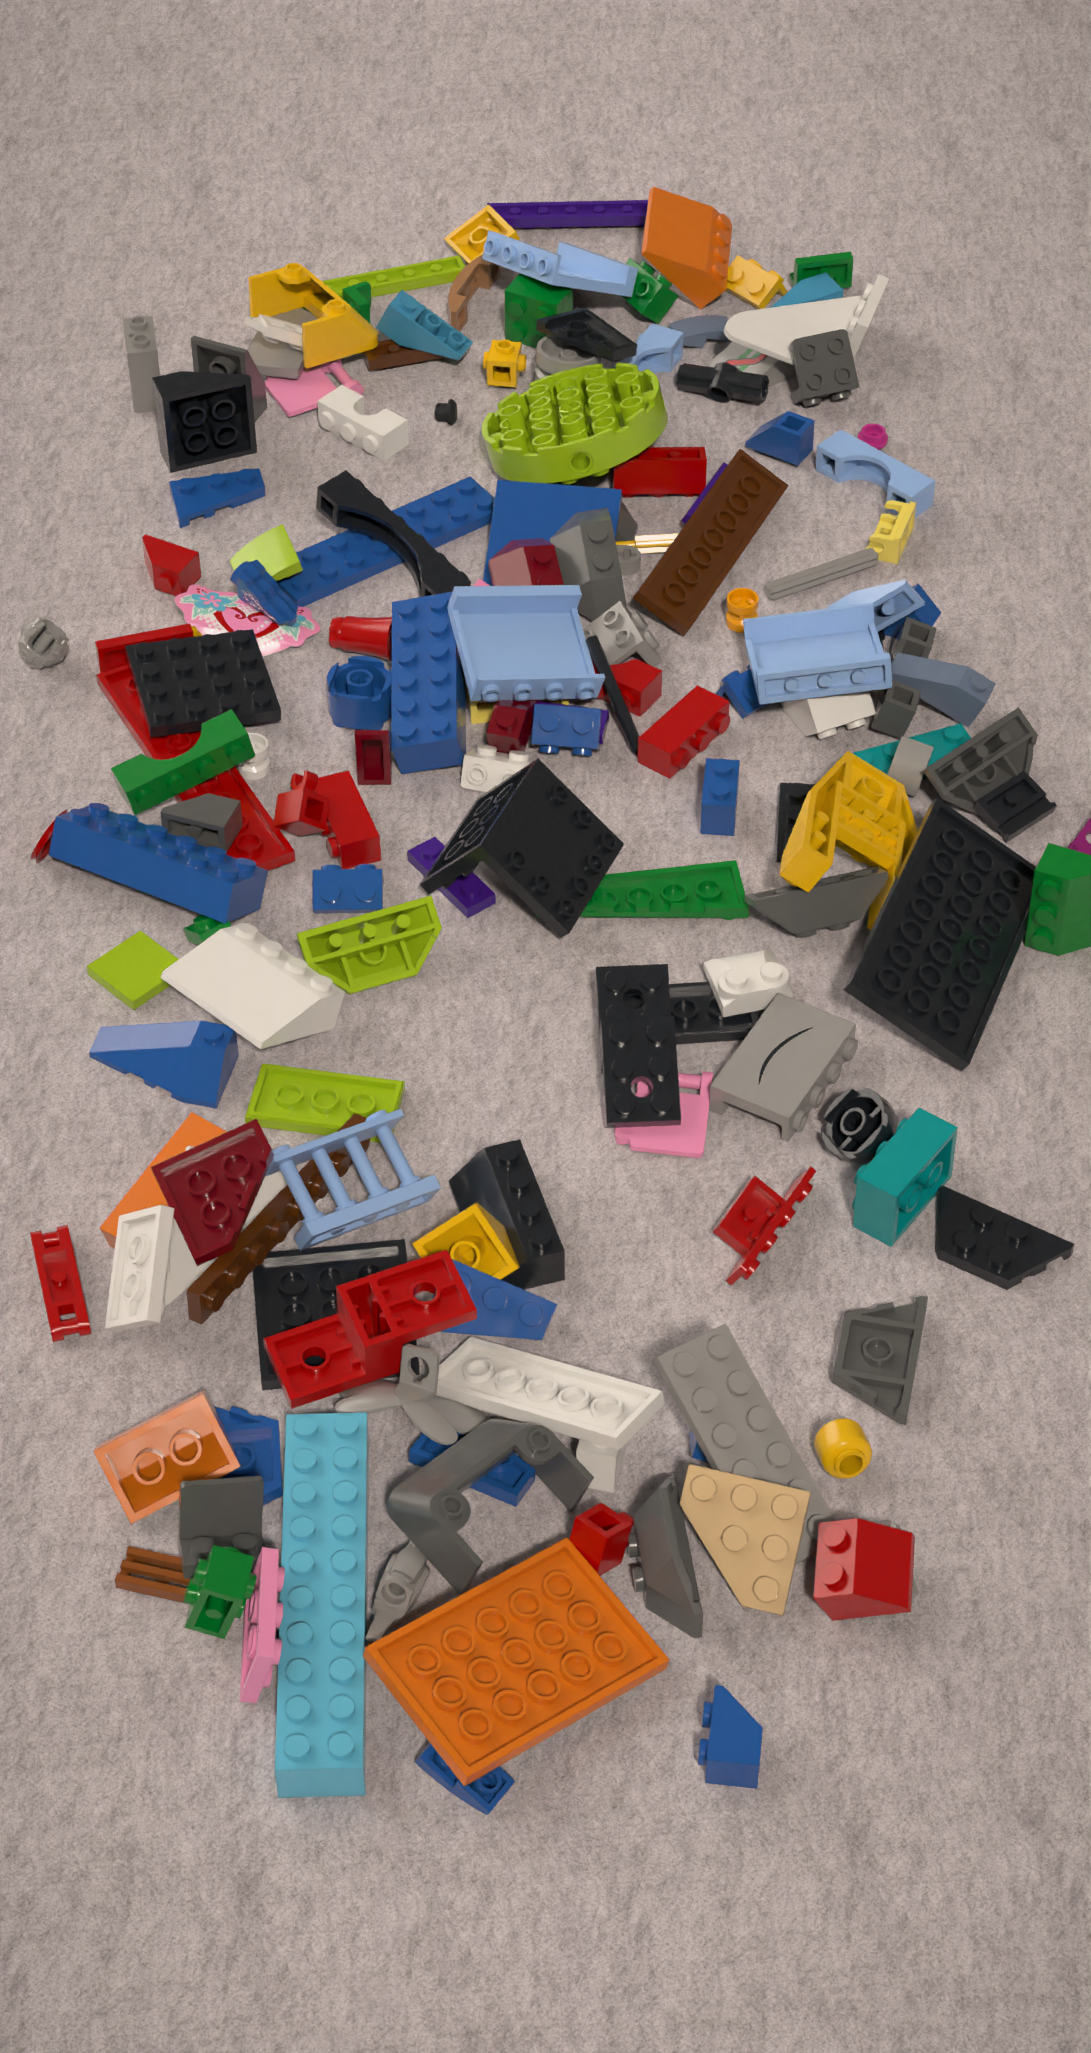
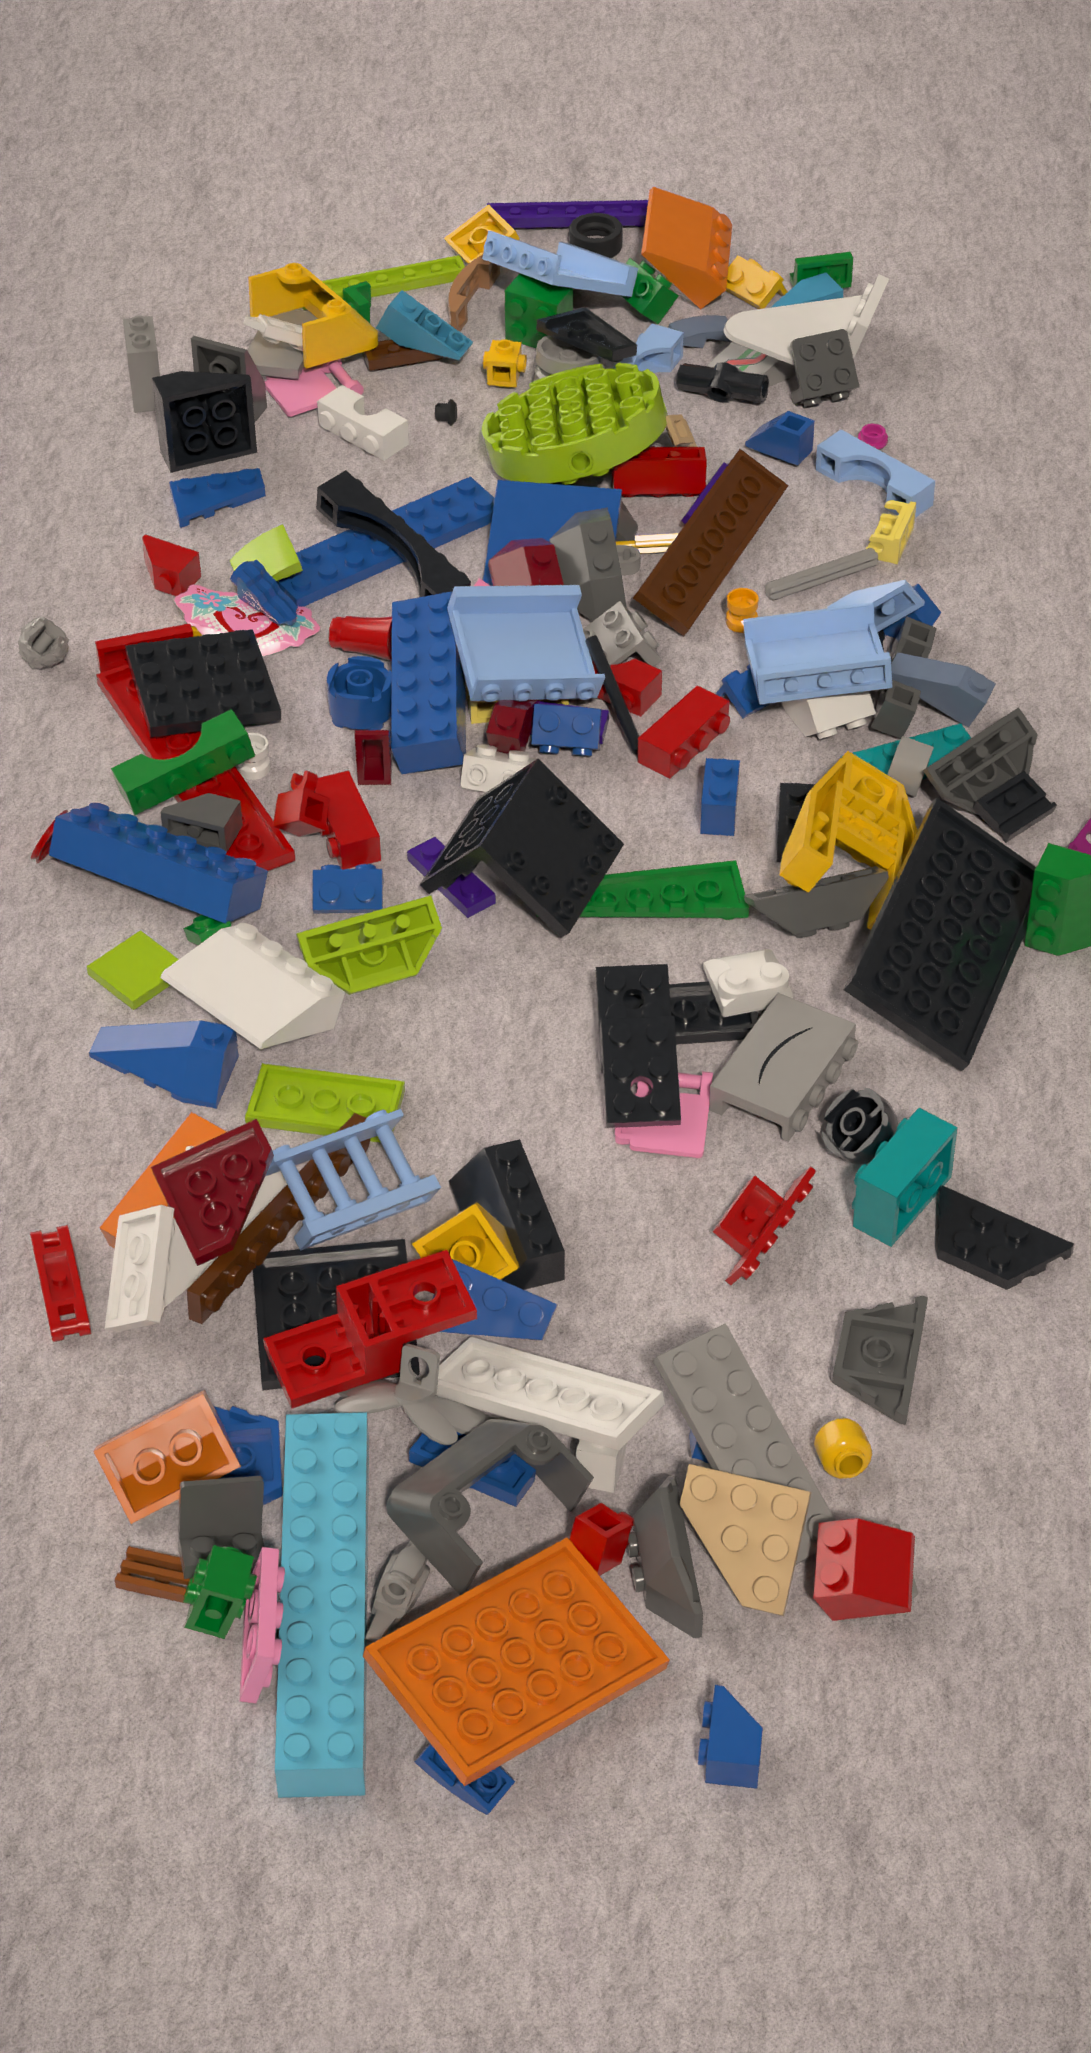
(601, 225): none -> black tyre
(679, 431): none -> tan slope

